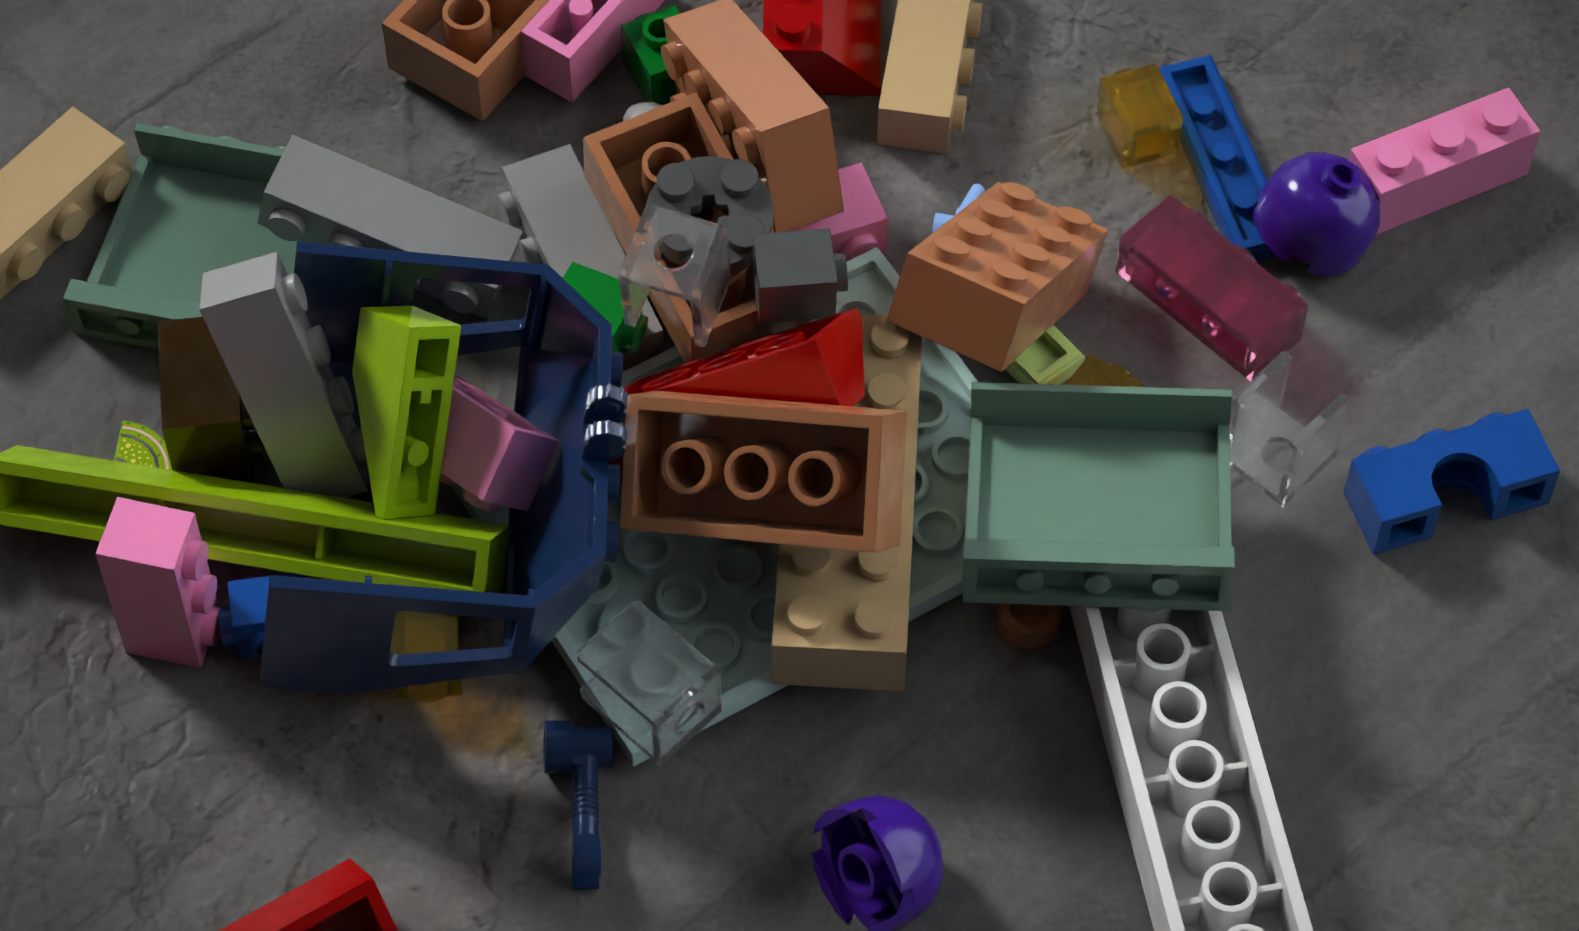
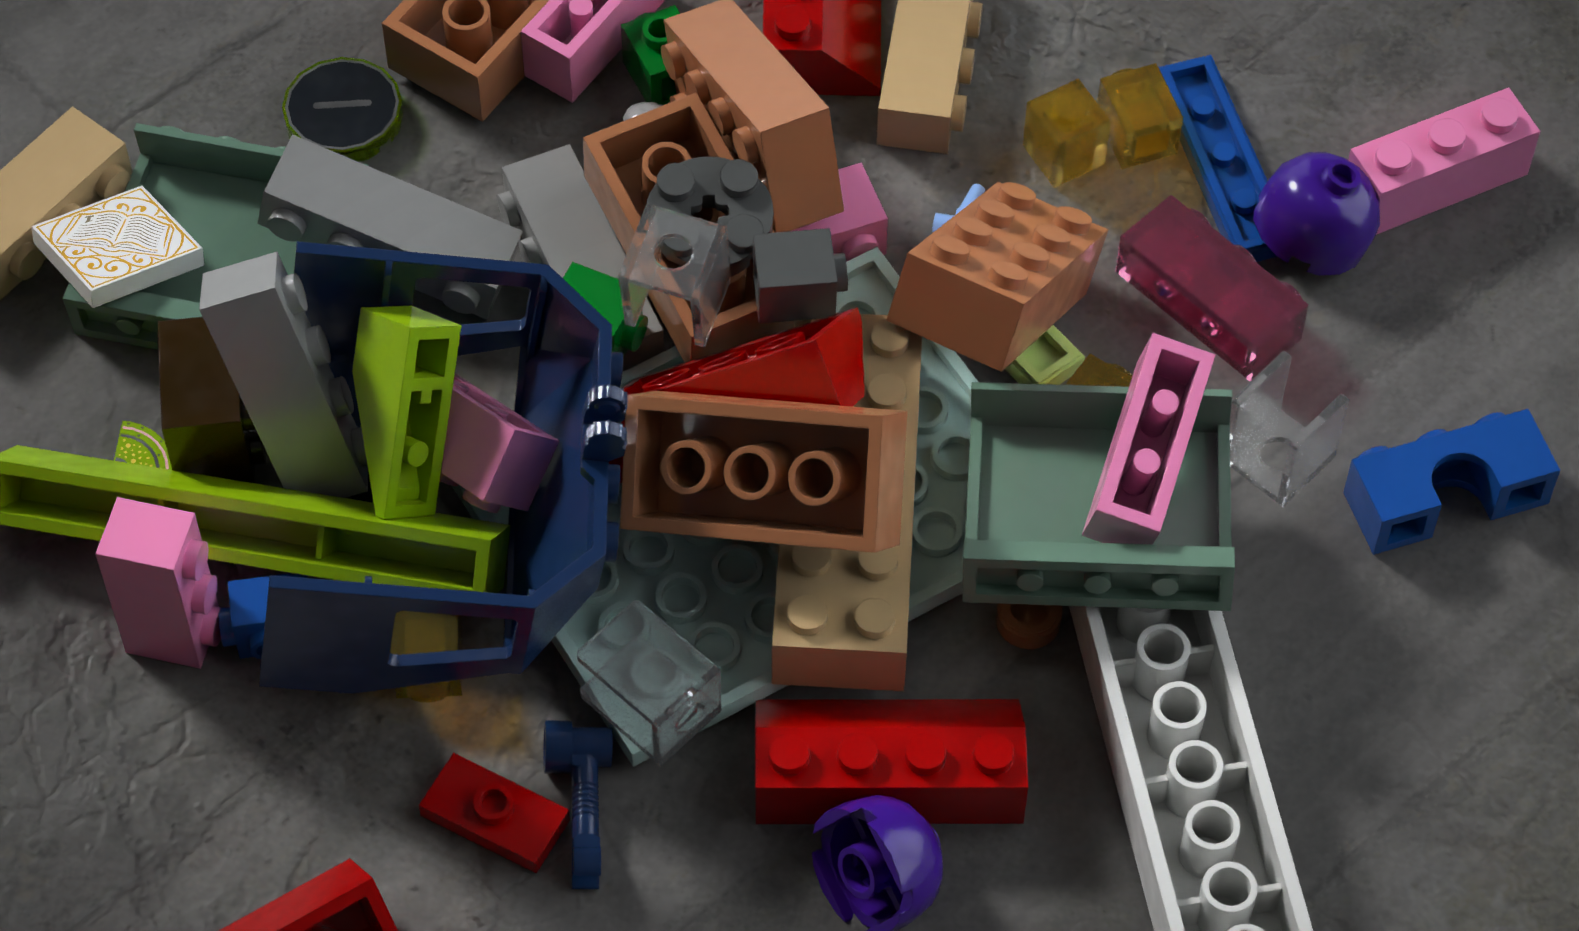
(117, 246): none -> tile
(344, 107): none -> black tile
(494, 812): none -> red plate
(939, 755): none -> red slope
(1066, 132): none -> clear yellow brick
(1149, 443): none -> bright pink brick

